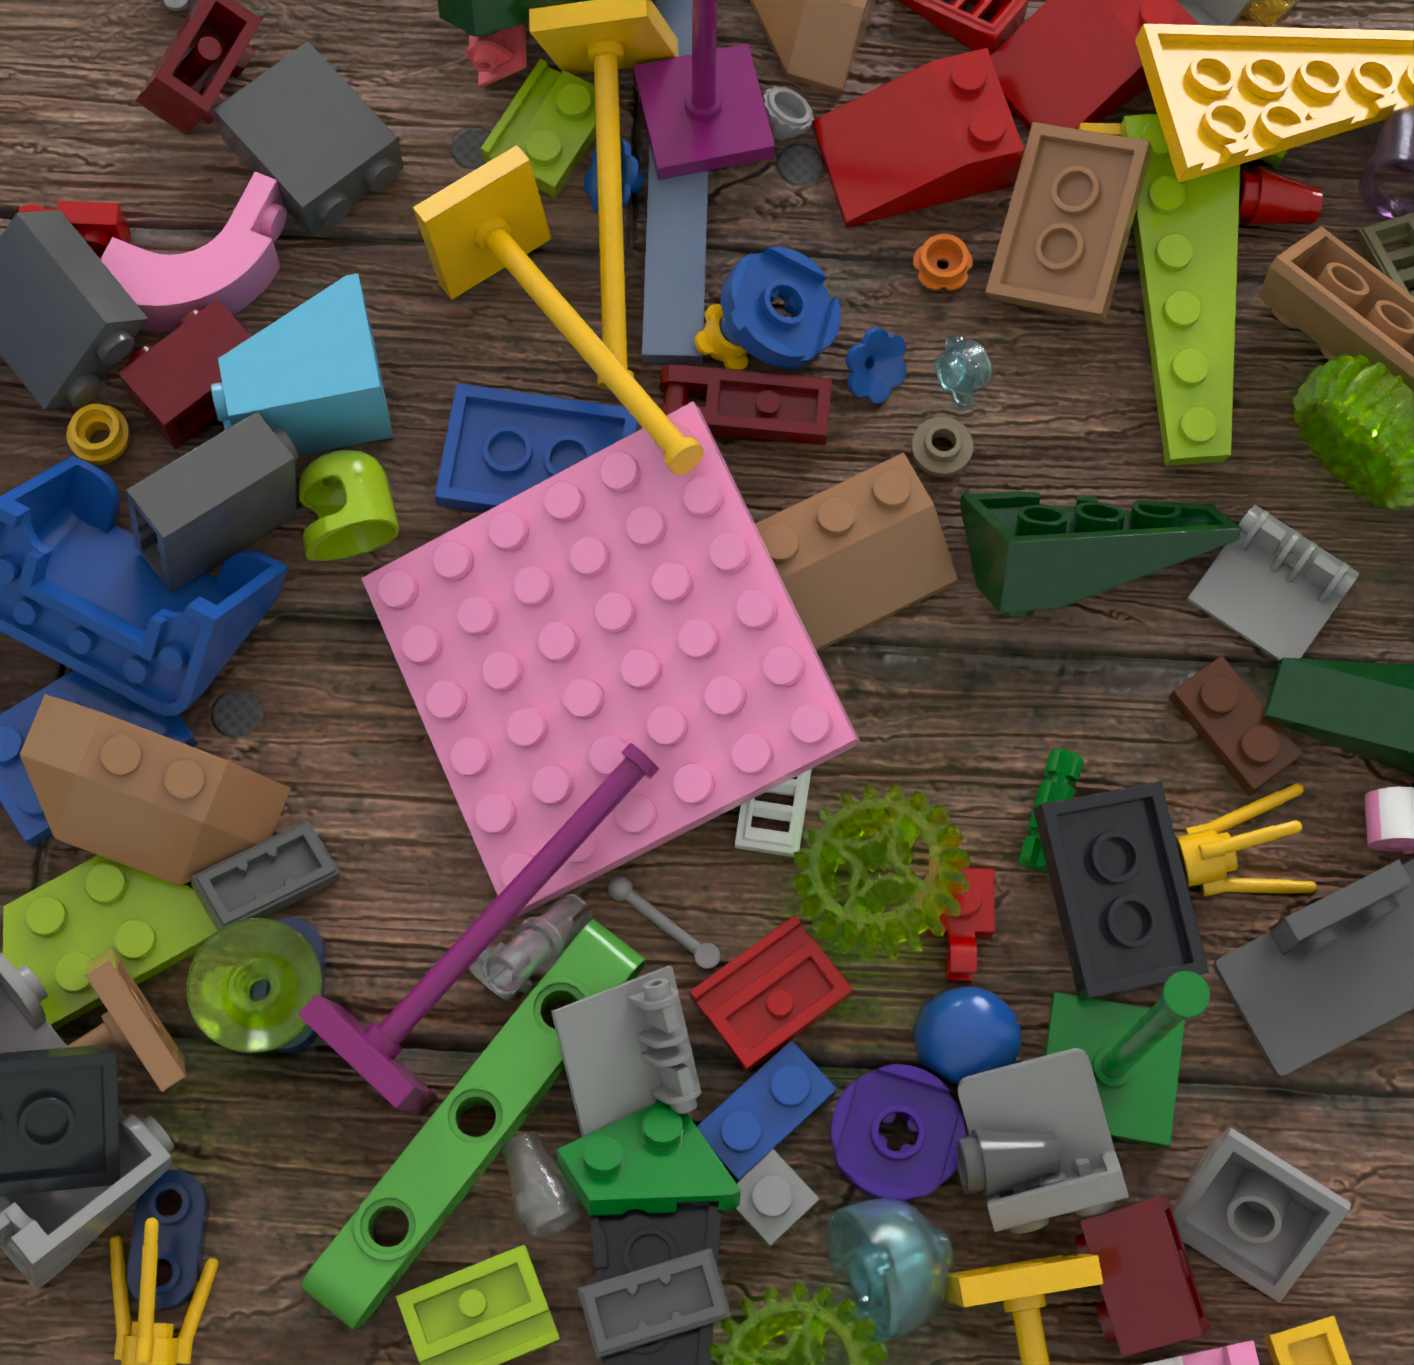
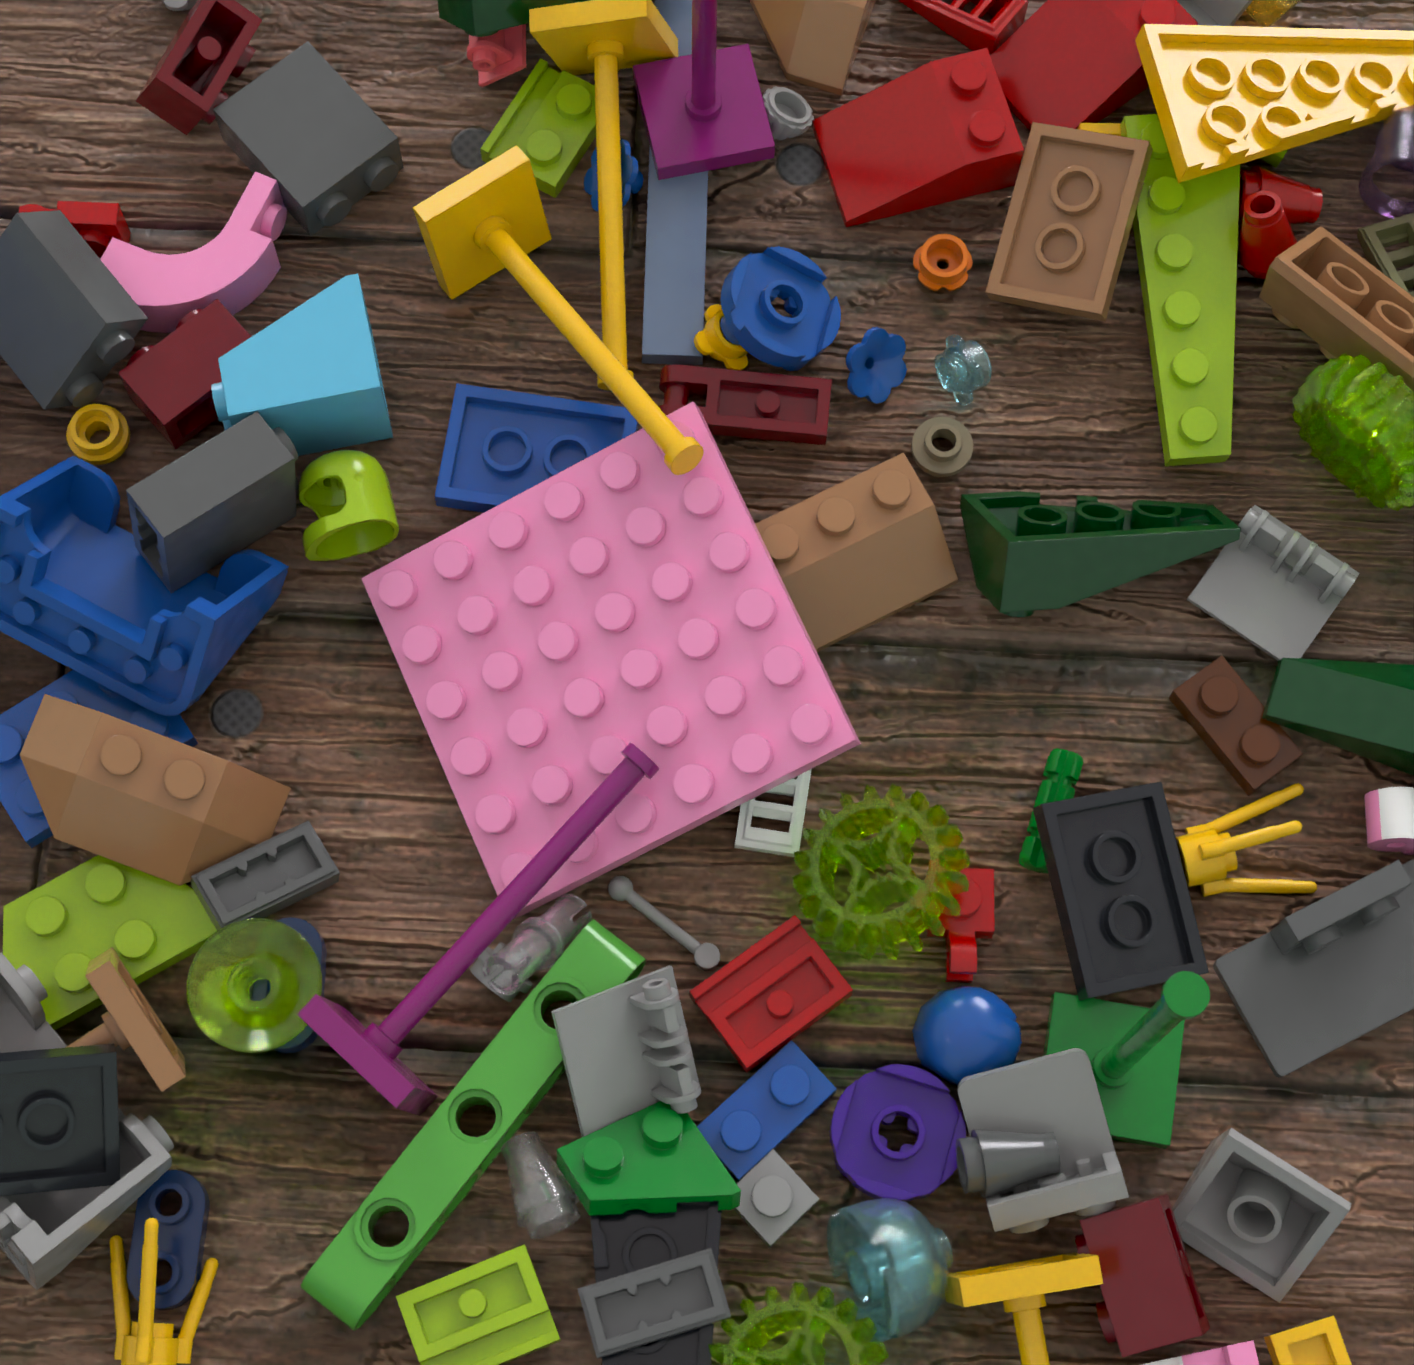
(1263, 232): none -> red cone

